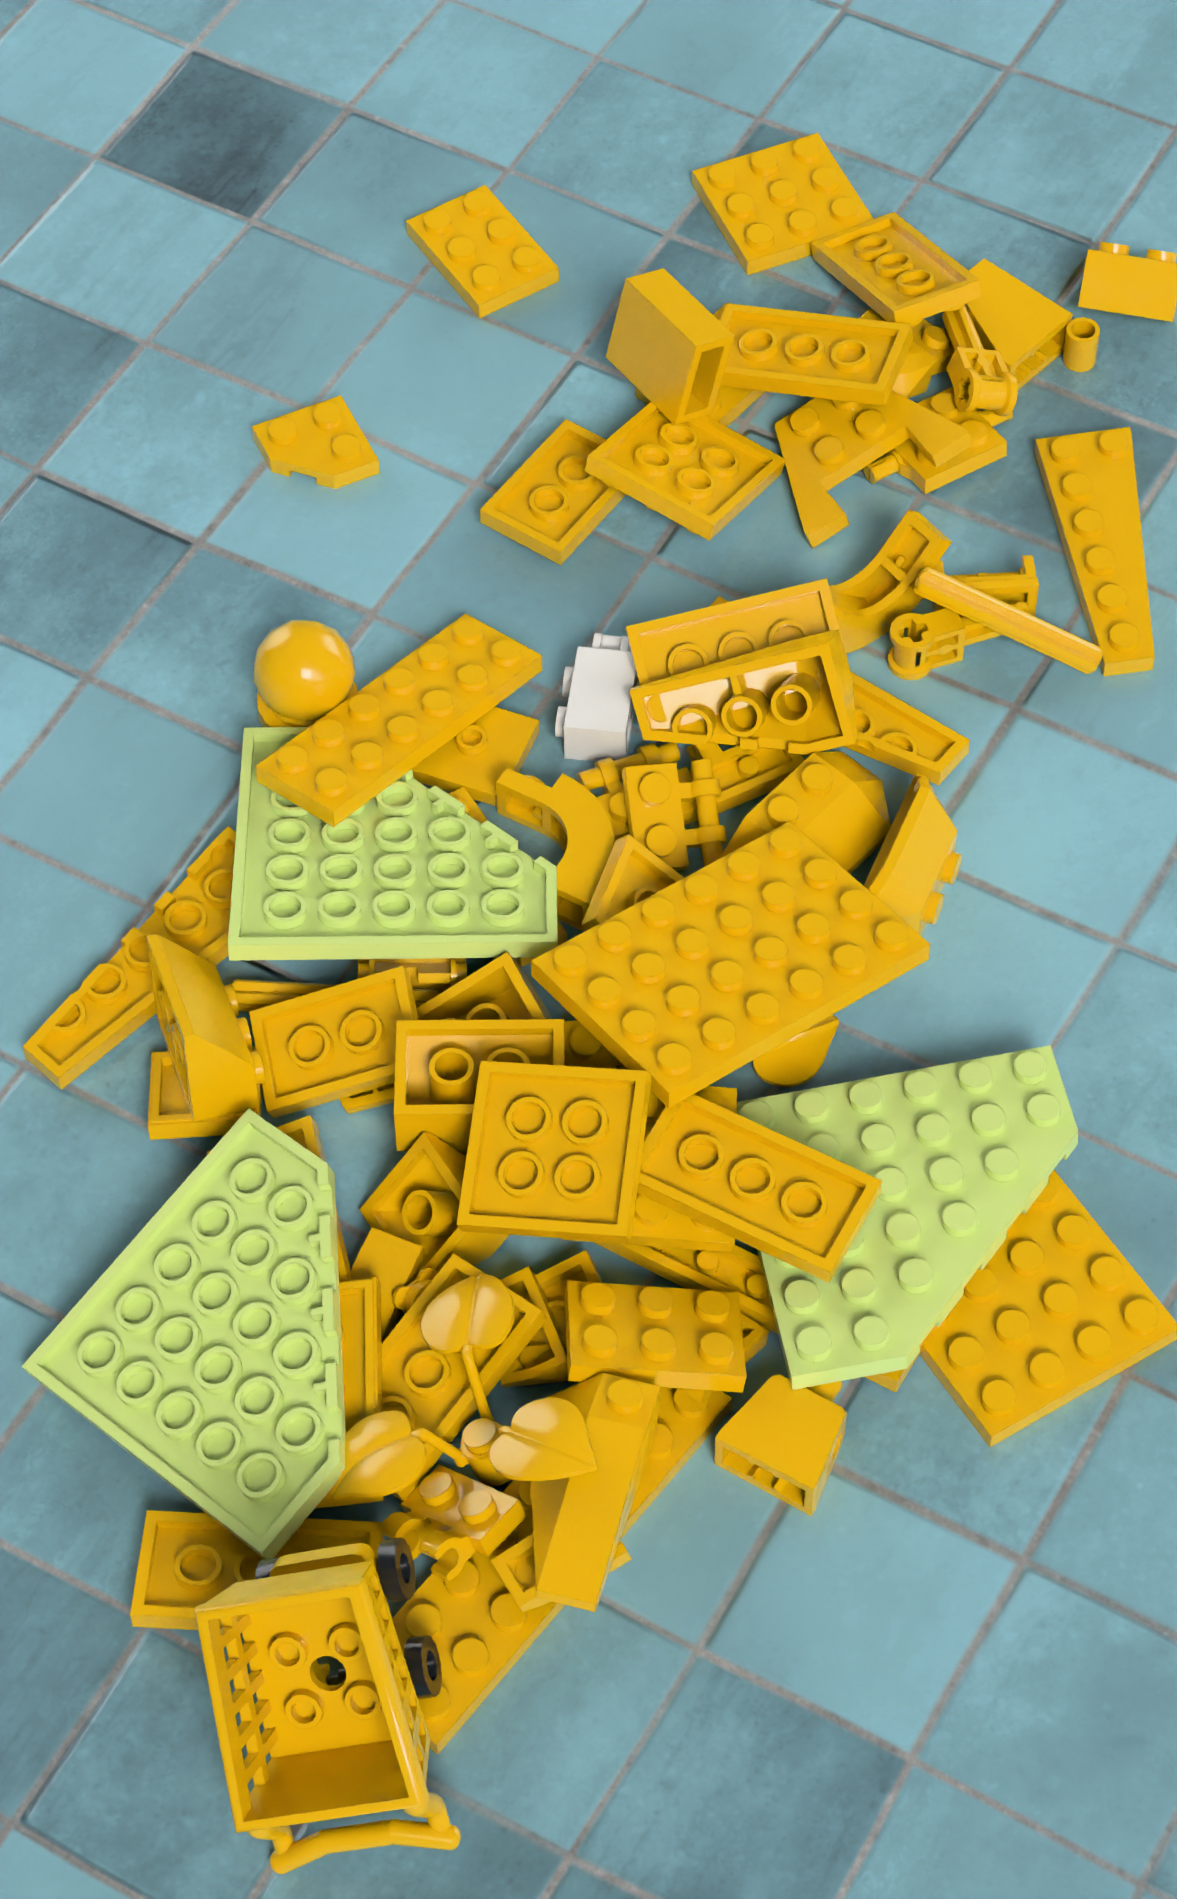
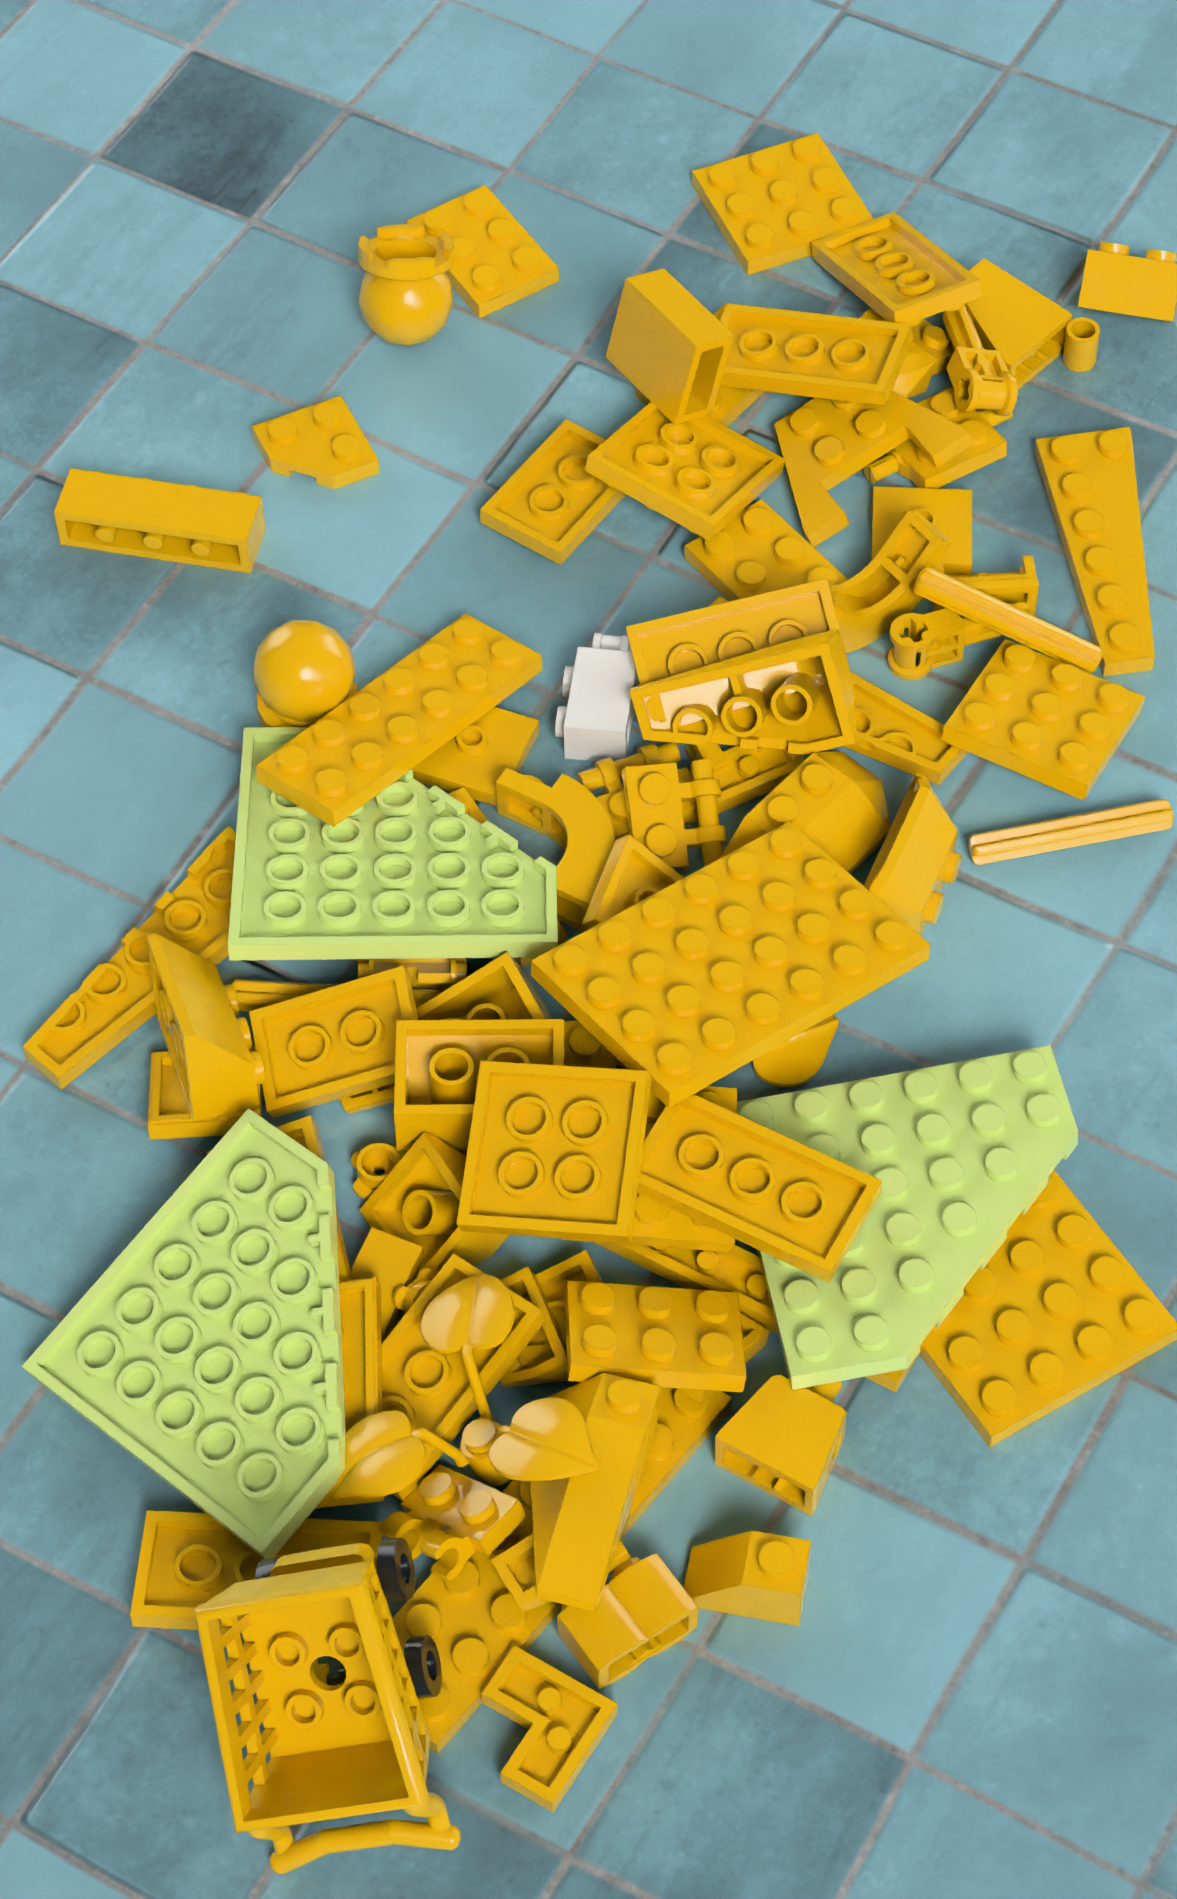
(160, 520): none -> yellow brick
(370, 1159): none -> yellow plate
(405, 284): none -> yellow tile
(562, 1724): none -> yellow plate
(635, 1619): none -> yellow brick
(751, 1576): none -> yellow slope
(758, 556): none -> yellow plate
(945, 508): none -> yellow plate
(1043, 719): none -> yellow plate
(1070, 831): none -> yellow axle

